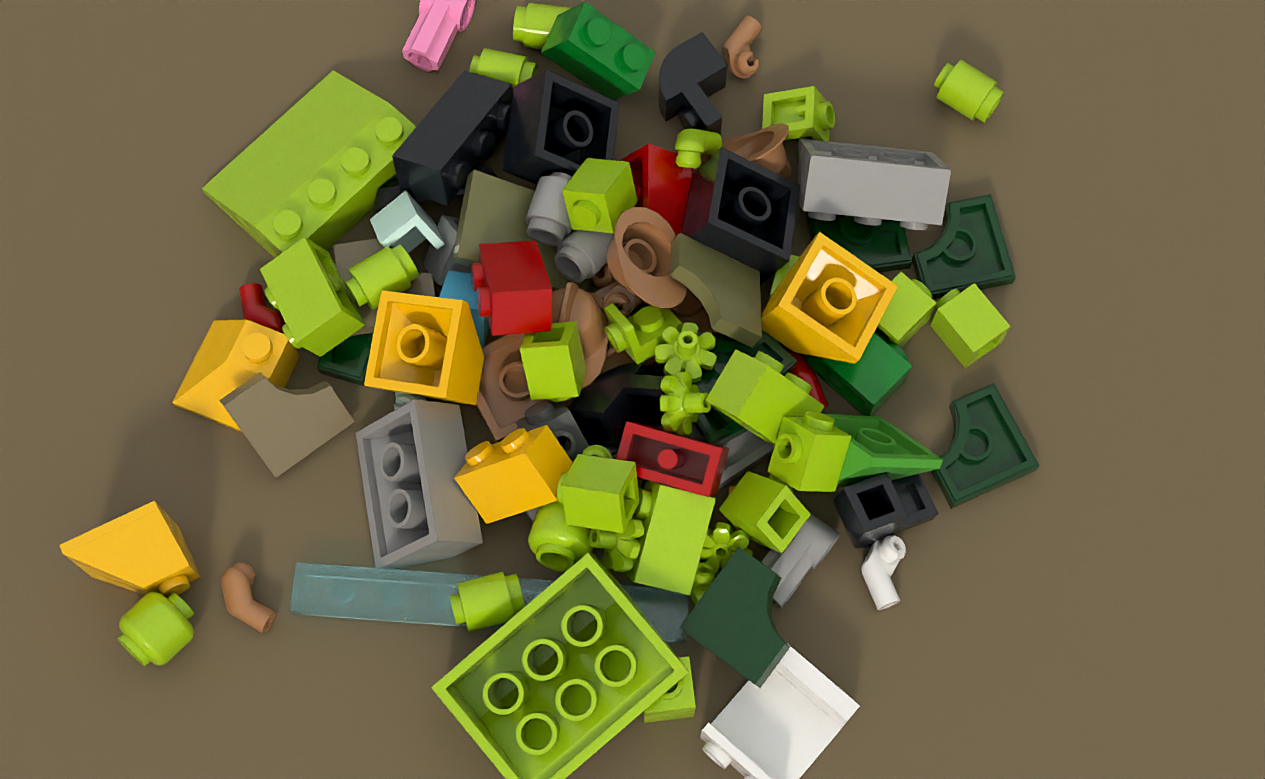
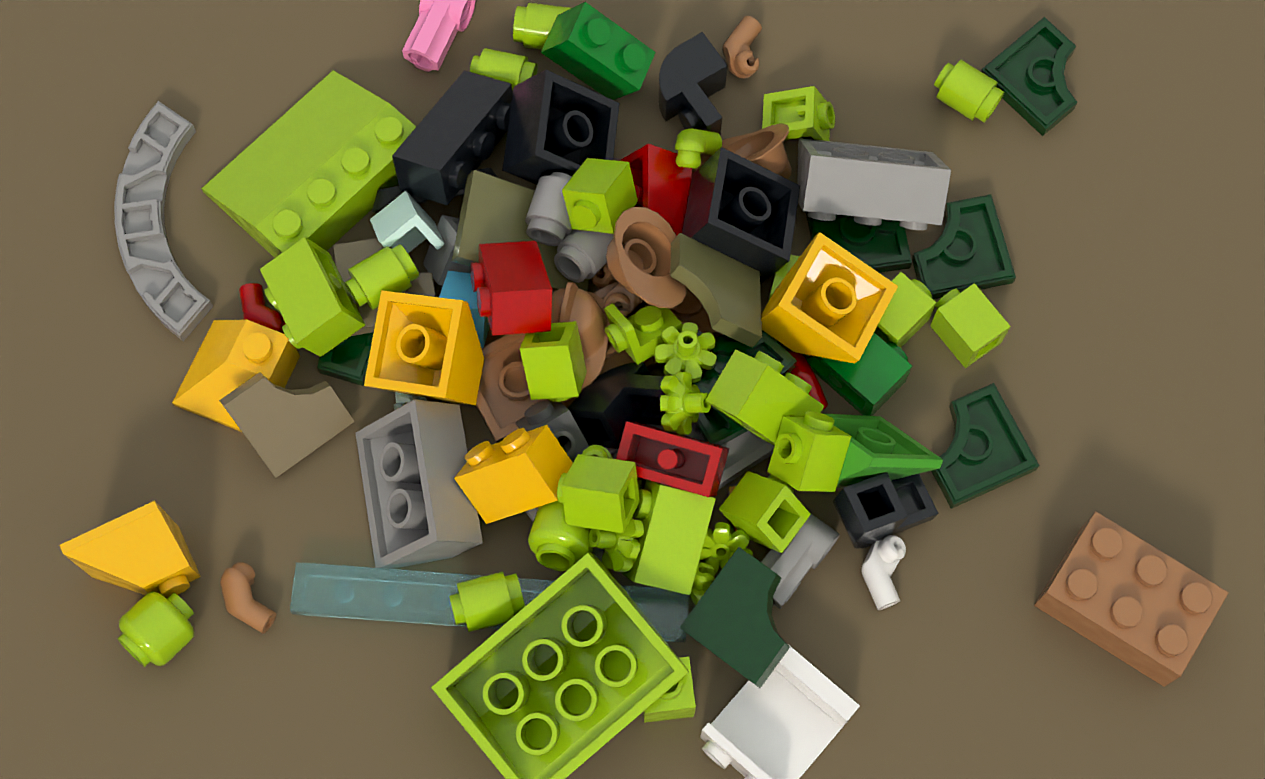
(141, 222): none -> light grey tile
(1034, 75): none -> dark green tile
(1131, 599): none -> medium nougat brick

